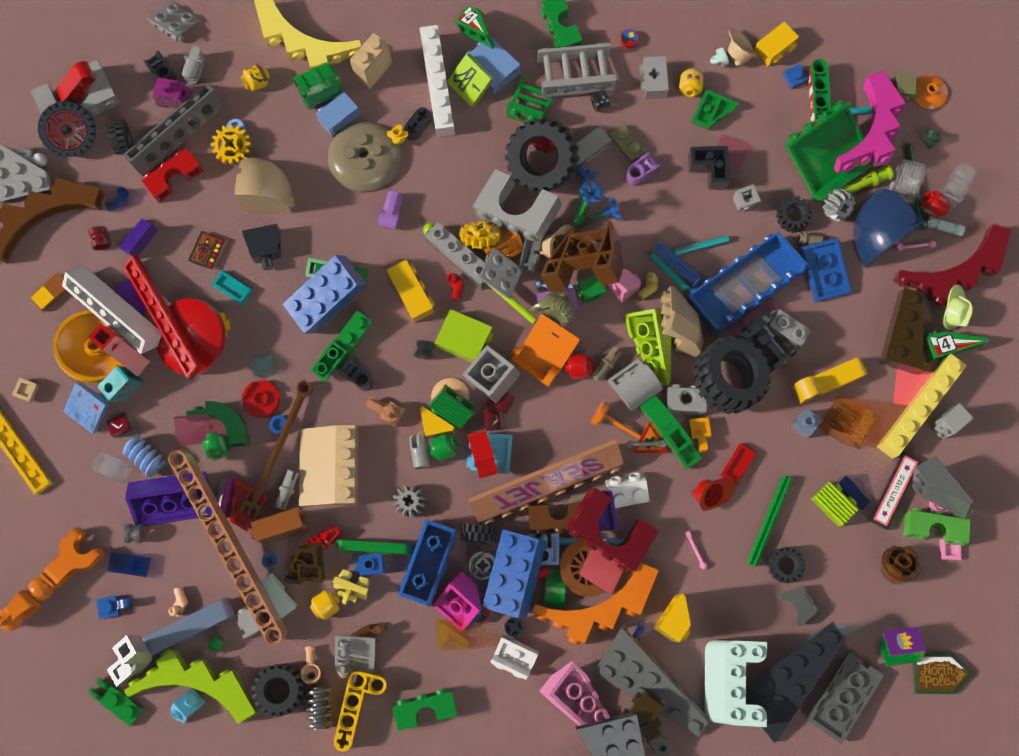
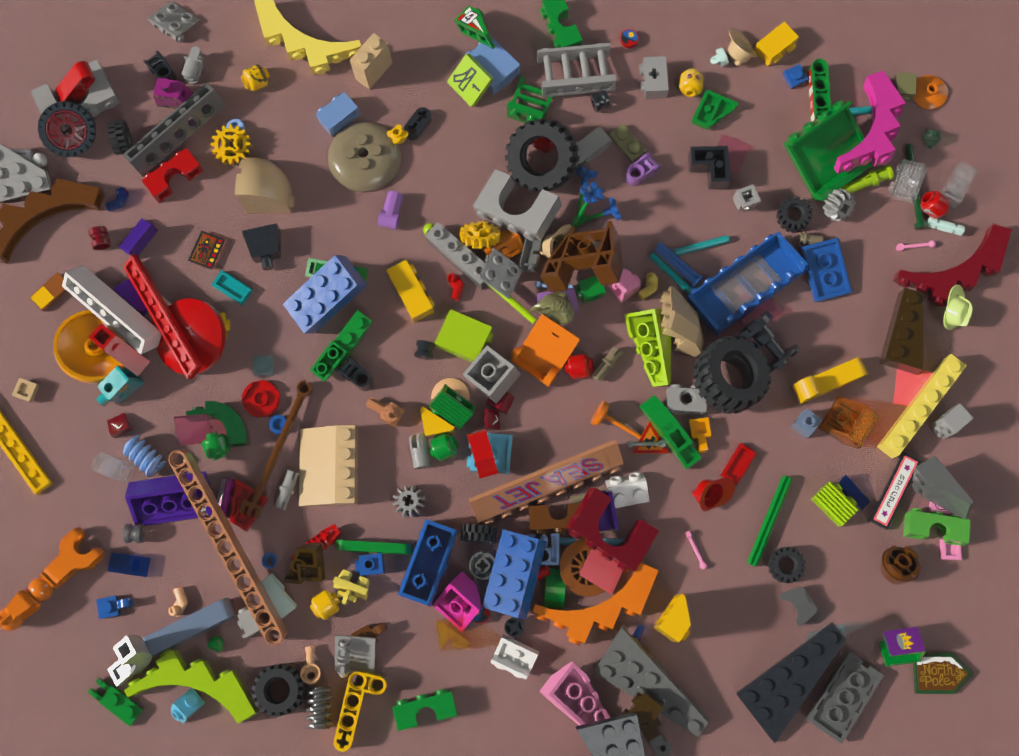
(86, 407): medium blue tile -> none
(279, 526): dark orange brick -> none
(318, 84): green piece -> none
(437, 81): white brick -> none
(635, 384): light grey brick -> none
(727, 682): light aqua windscreen -> none
(788, 328): light grey brick -> none
(882, 225): dark blue brick -> none
(945, 343): green slope -> none

